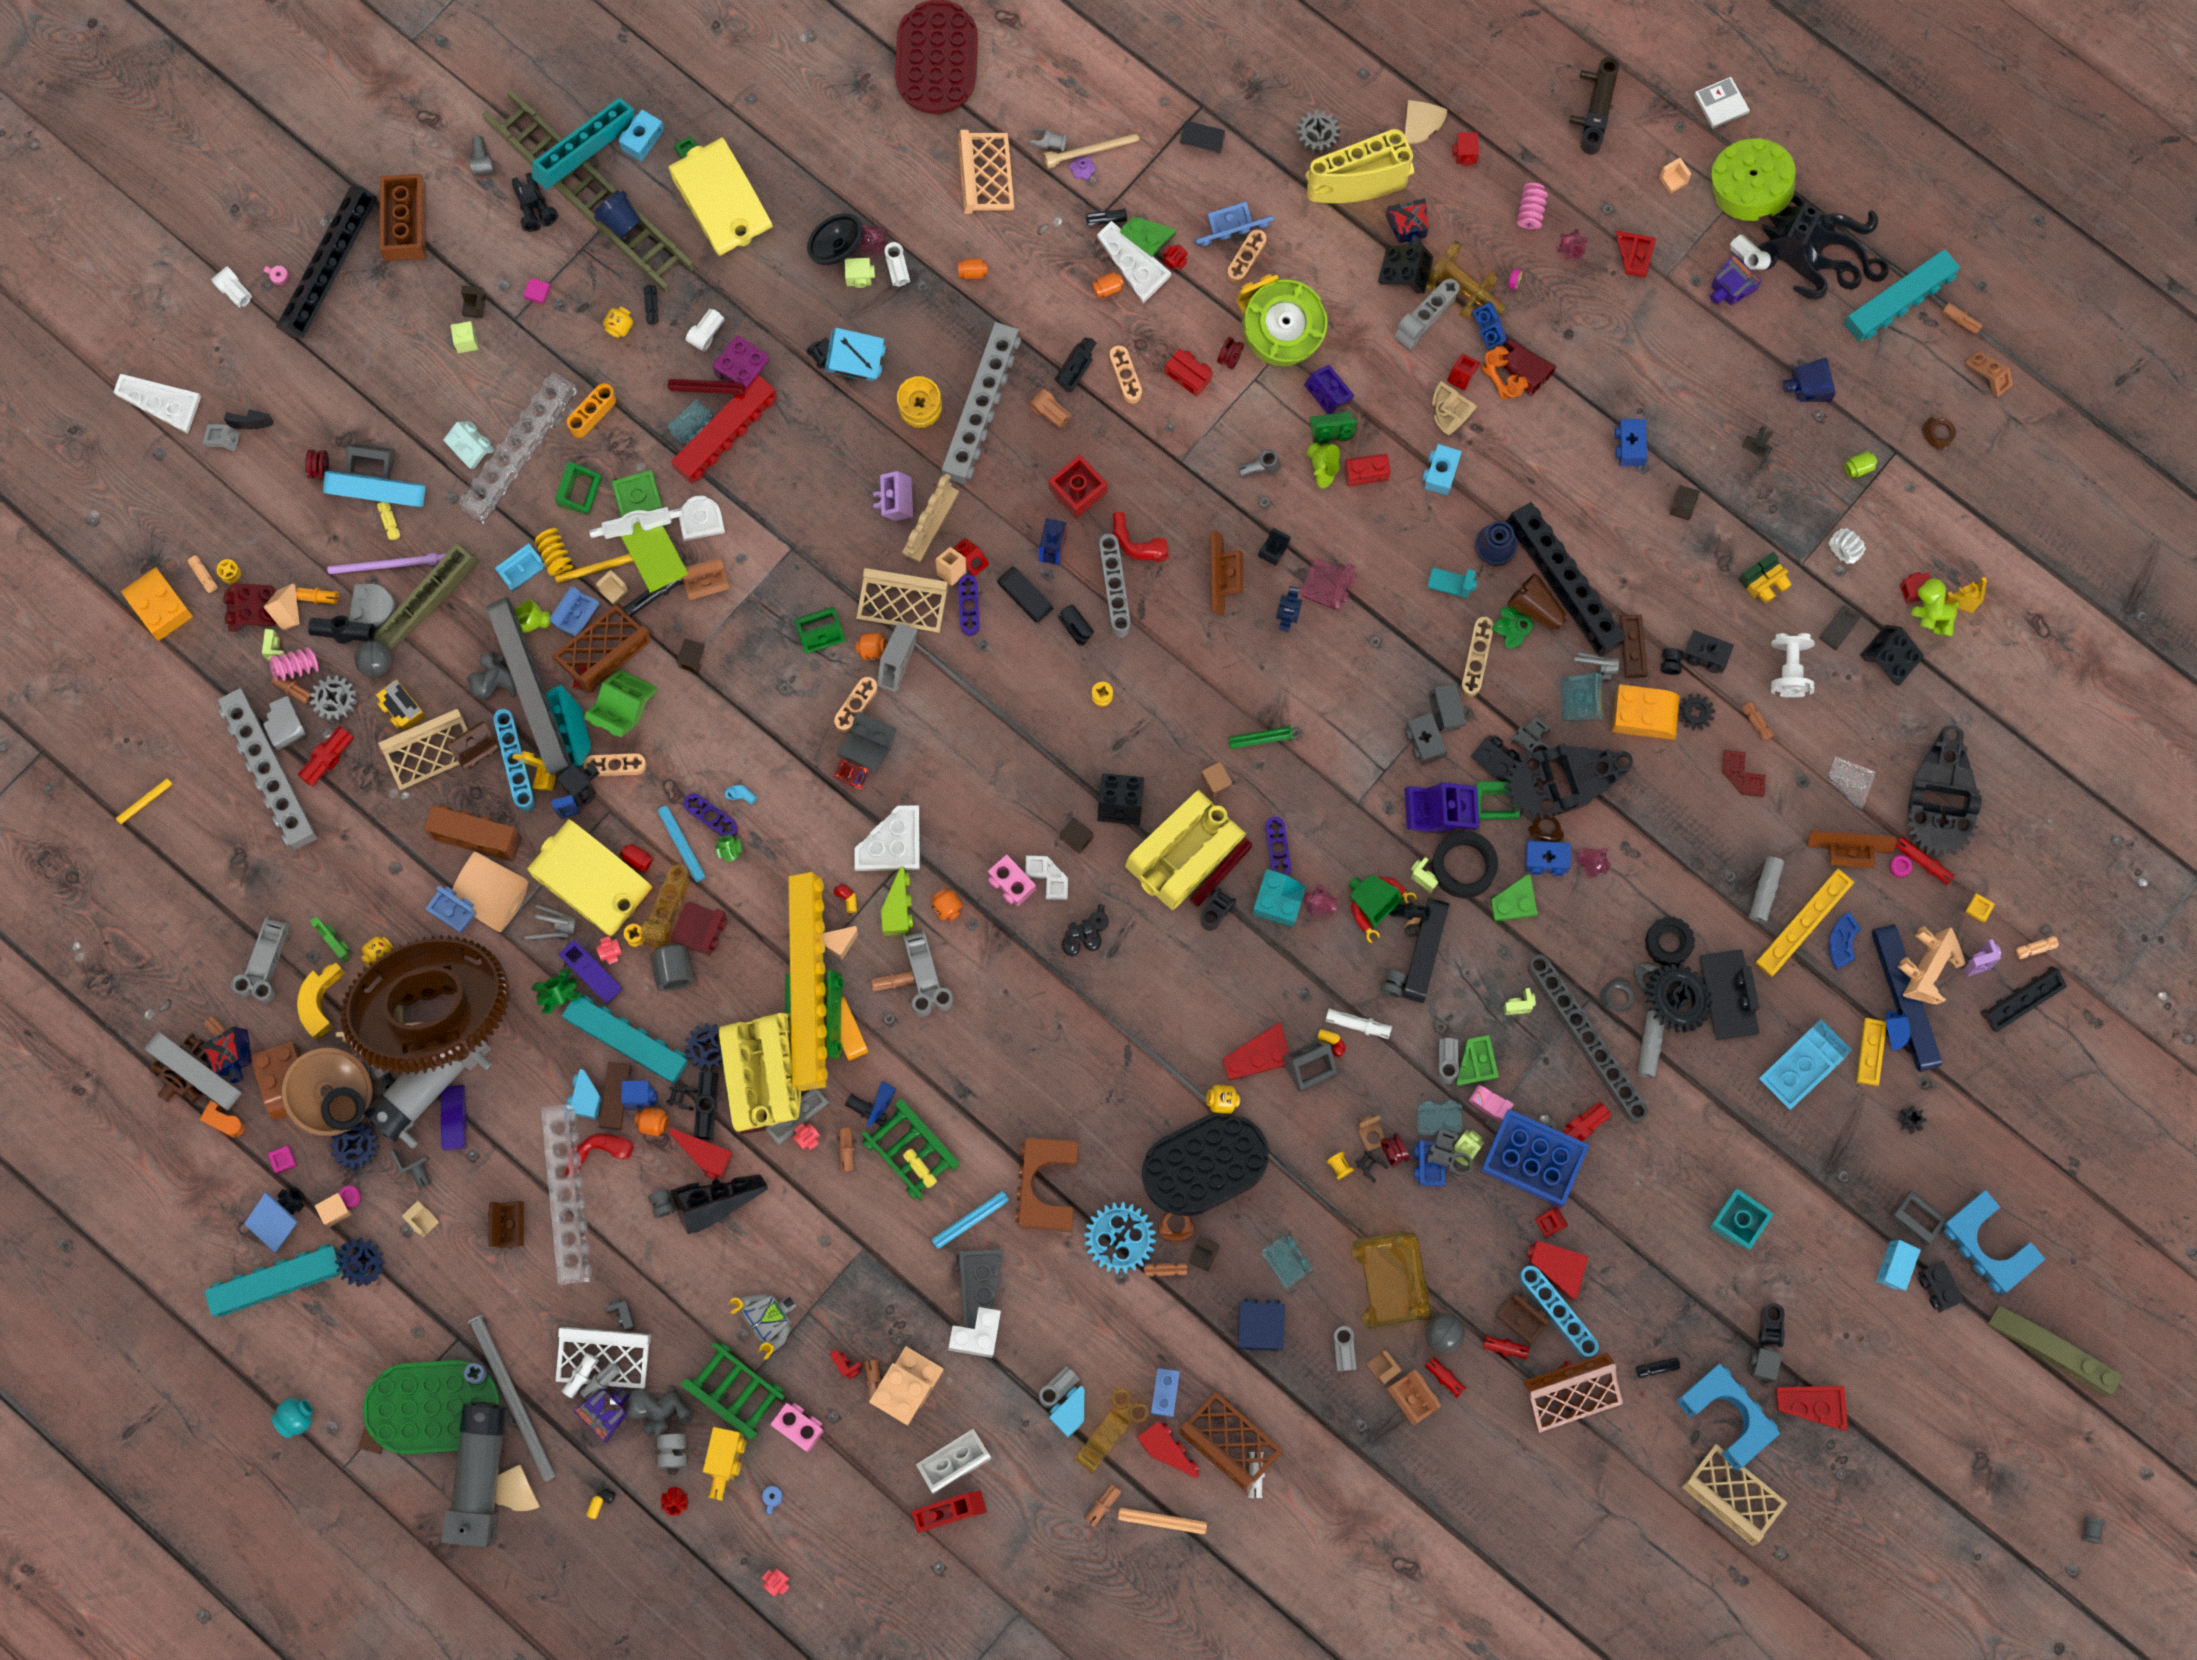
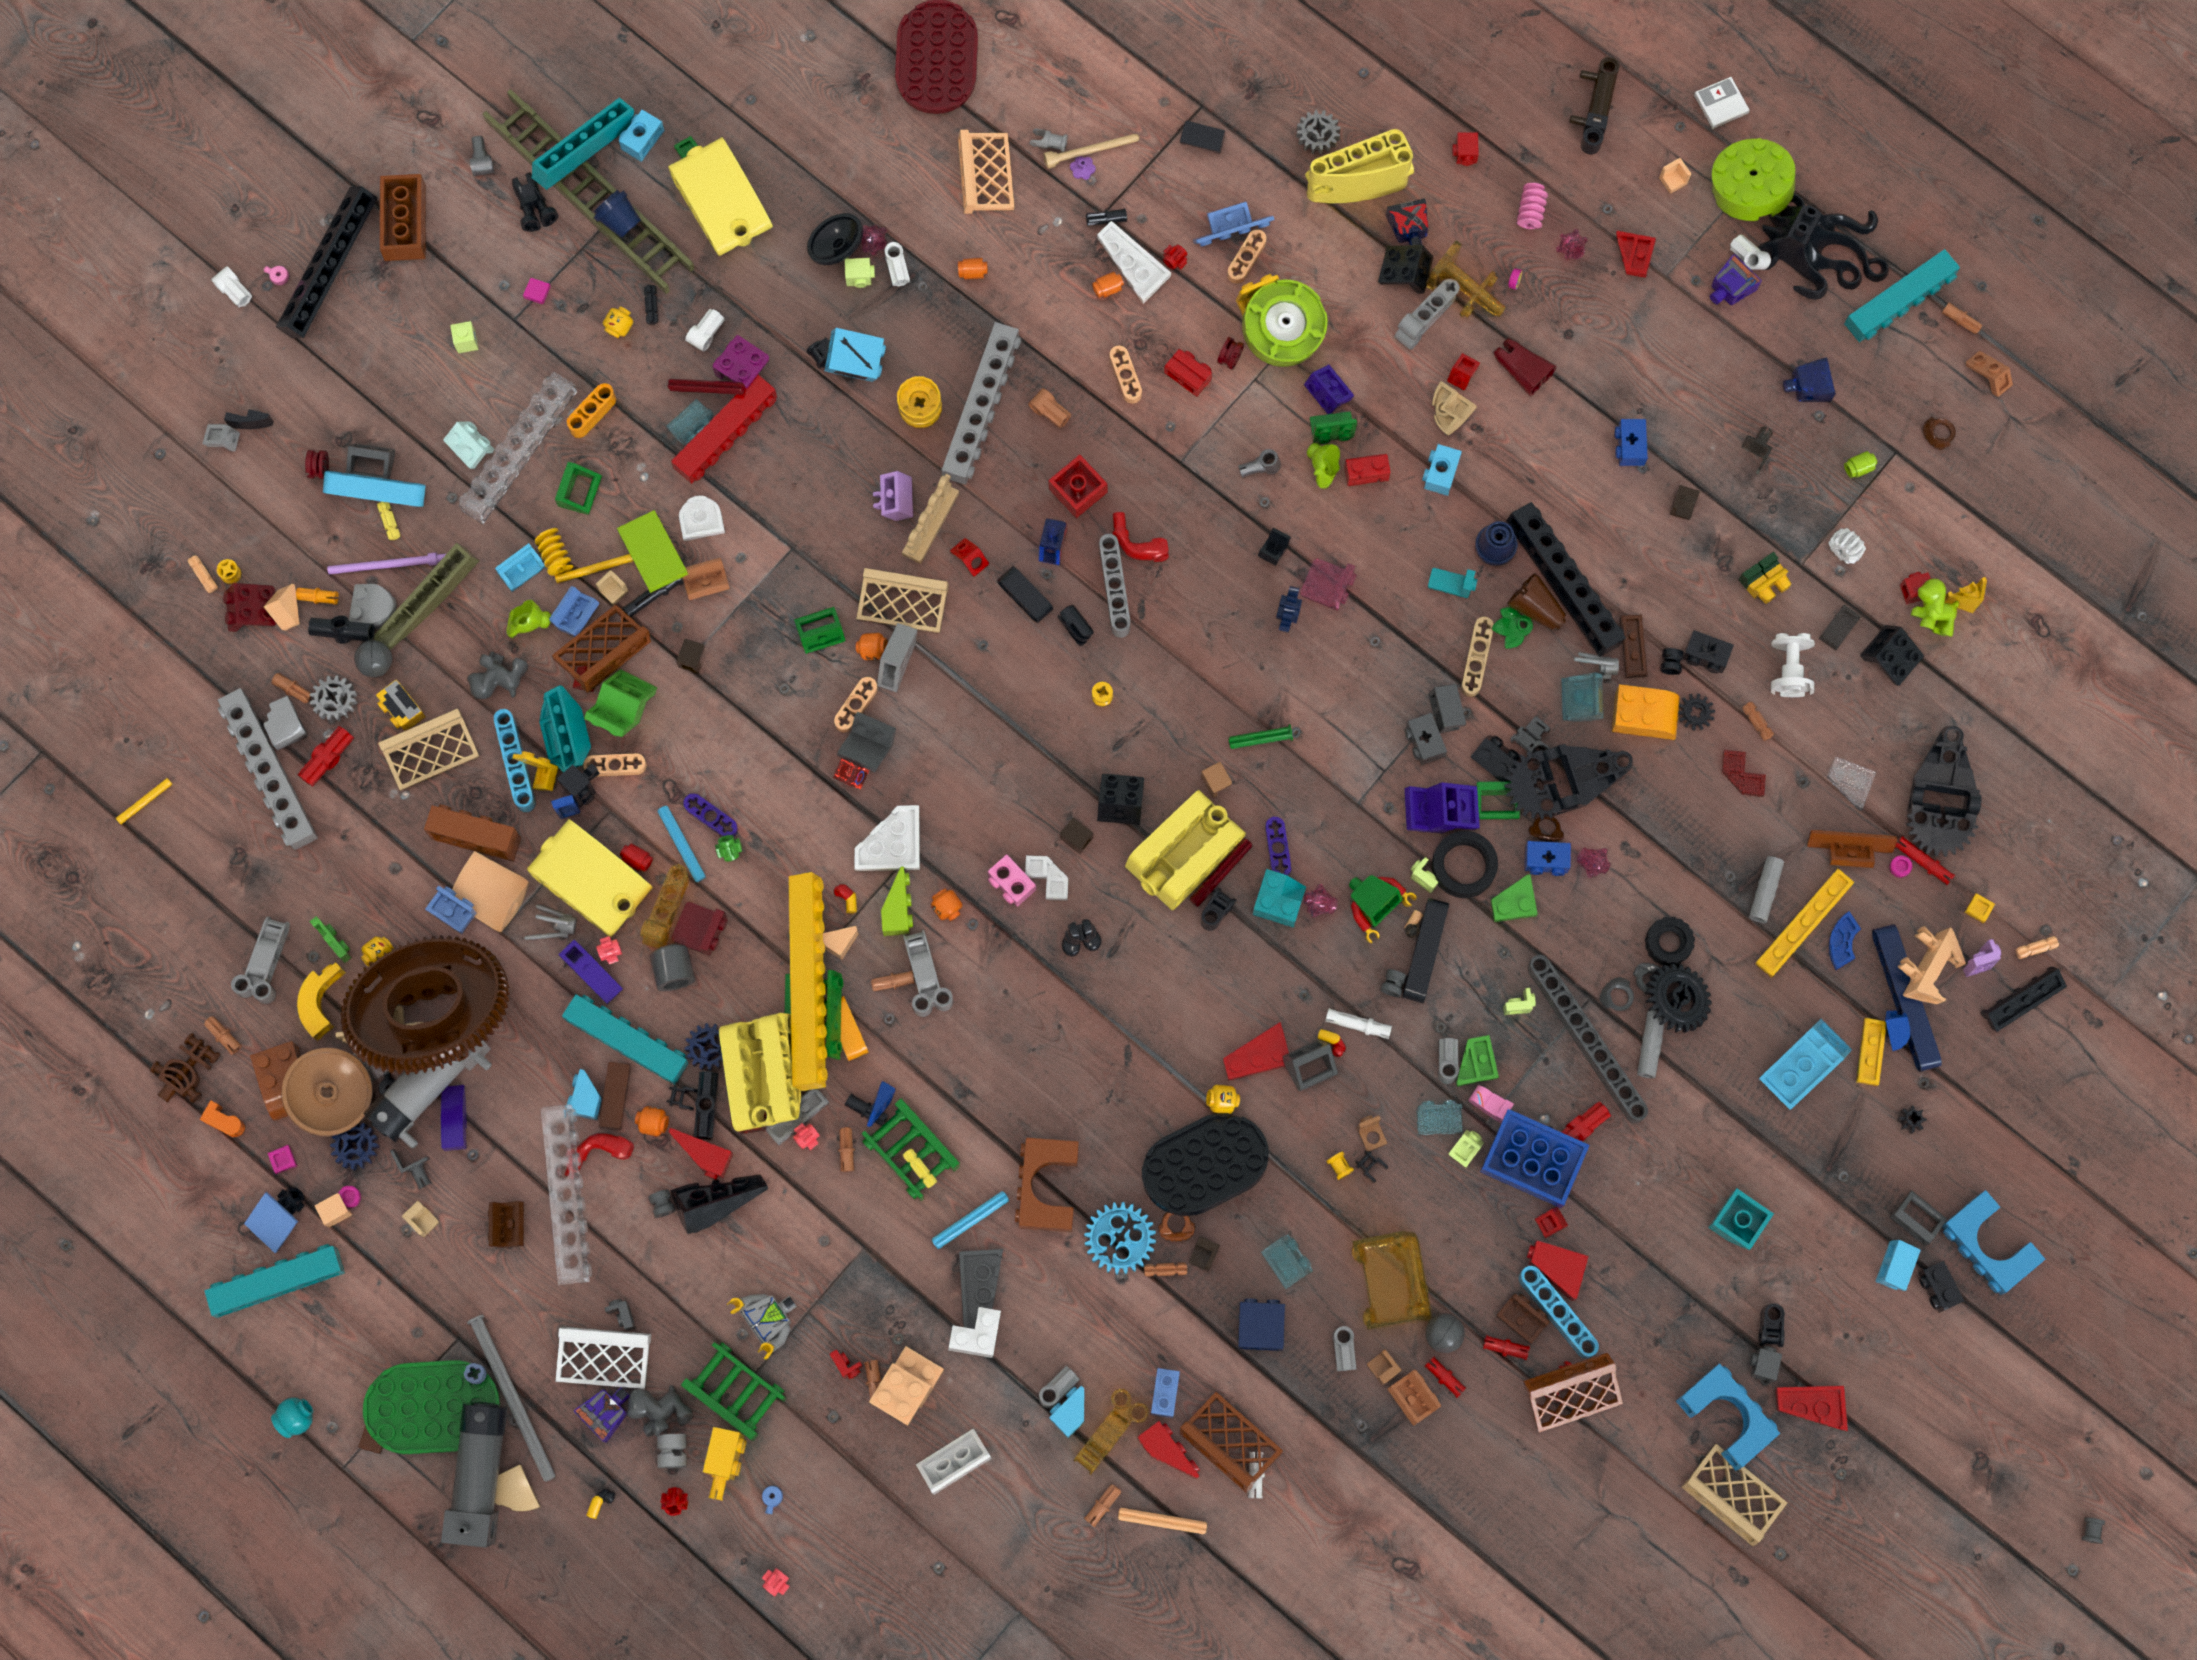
(156, 604): light orange brick -> none
(162, 401): white wing -> none
(192, 1071): light grey beam -> none
(229, 1053): torso -> none
(271, 644): yellowish green bracket -> none
(293, 663): bright pink piece -> none
(346, 1125): black tyre -> none
(366, 1255): dark blue gear -> none
(473, 745): reddish brown bracket -> none
(474, 301): dark brown panel -> none
(529, 686): dark grey beam -> none
(556, 991): green pin -> none
(580, 1375): white pin -> none
(600, 1381): light grey axle -> none
(625, 525): white piece -> none
(632, 929): yellow bush -> none
(637, 493): bright green tile -> none
(638, 1094): blue brick -> none
(740, 792): medium azure arm -> none
(794, 1431): bright pink brick -> none
(949, 1511): red slope -> none
(951, 566): light nougat brick -> none
(963, 619): dark purple beam -> none
(1075, 365): black hinge -> none
(1099, 915): black piece -> none
(1147, 234): bright green wing -> none
(1225, 572): dark orange bracket -> none
(1394, 1150): dark red wheel -> none
(1411, 911): black axle -> none
(1422, 121): tan brick -> none
(1430, 1174): blue bracket -> none
(1443, 1156): dark grey piece -> none
(1490, 324): blue slope -> none
(1495, 359): orange helmet -> none
(1657, 1367): black axle -> none
(1732, 994): black bracket -> none
(2056, 1351): olive slope -> none

